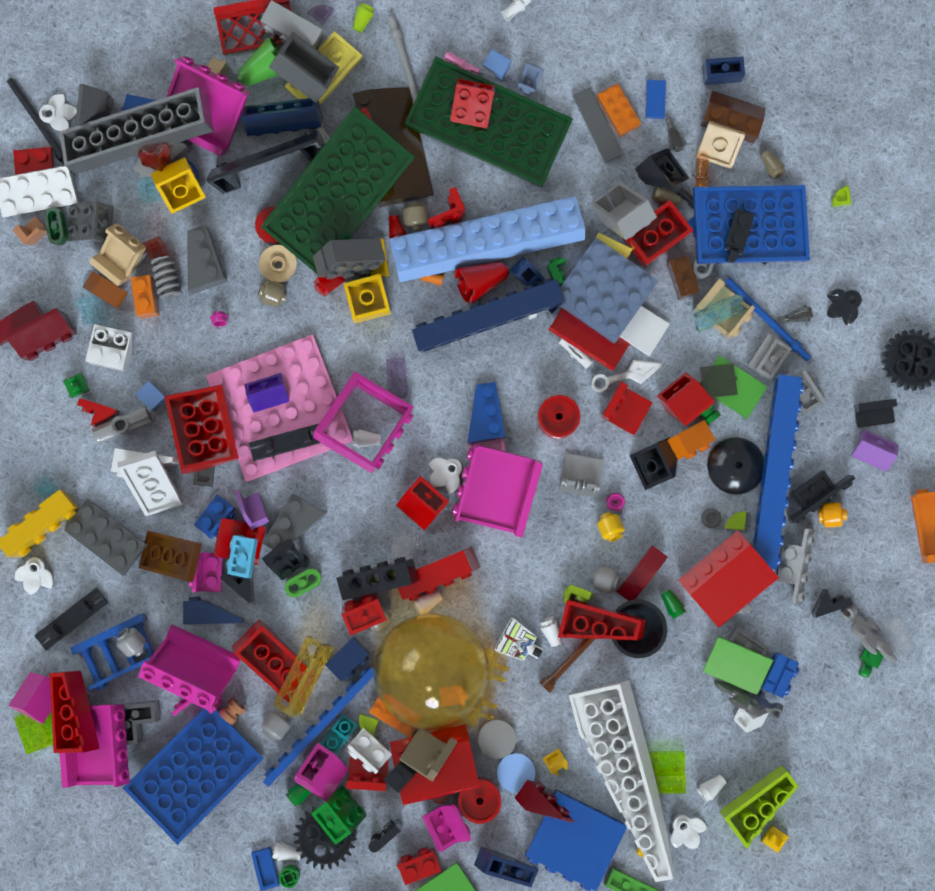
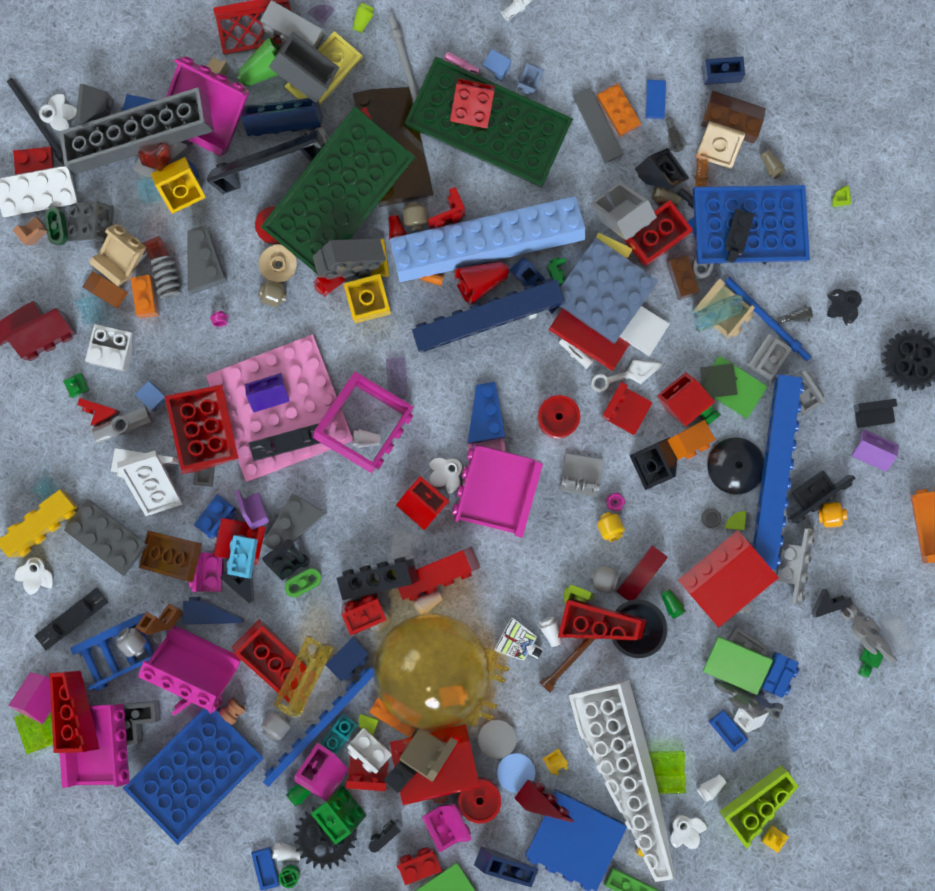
(151, 624): none -> dark orange slope
(728, 730): none -> blue tile

